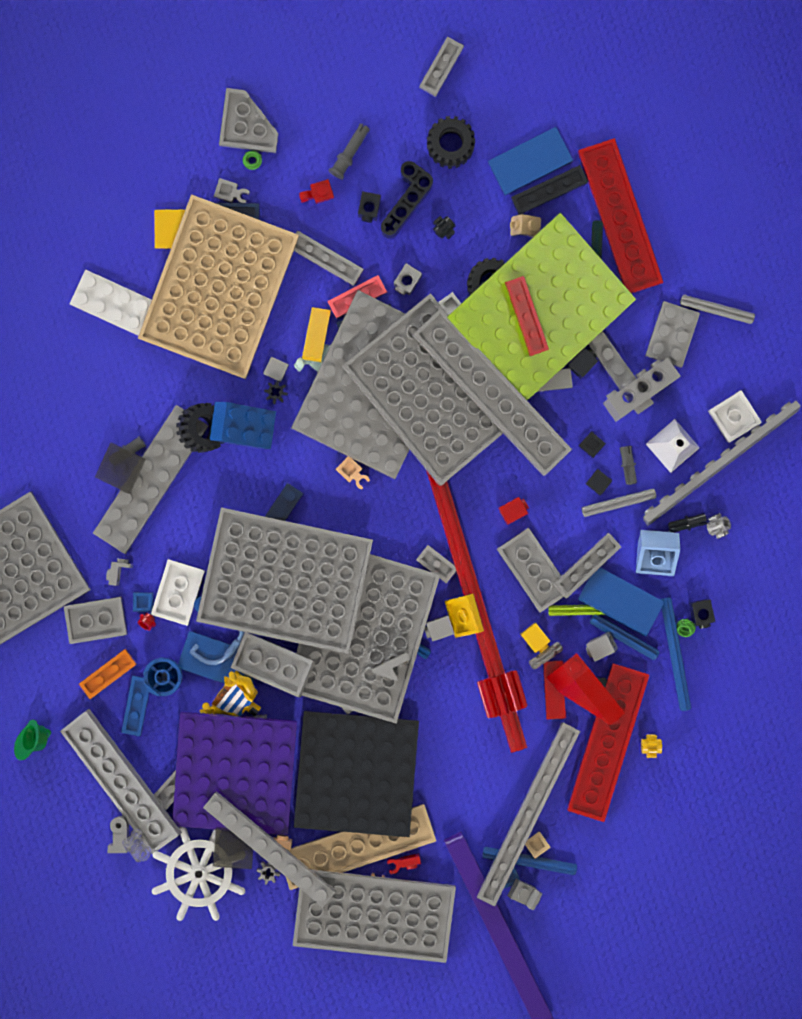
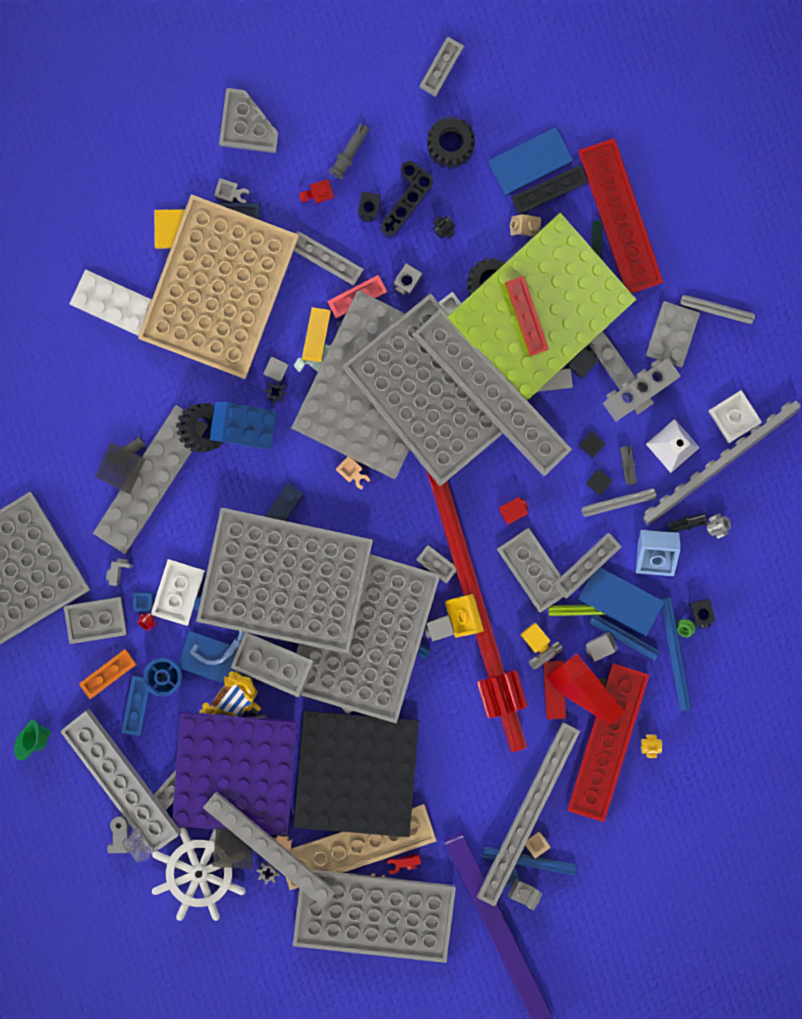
(252, 154): bright green plate -> none
(386, 668): light grey slope -> none

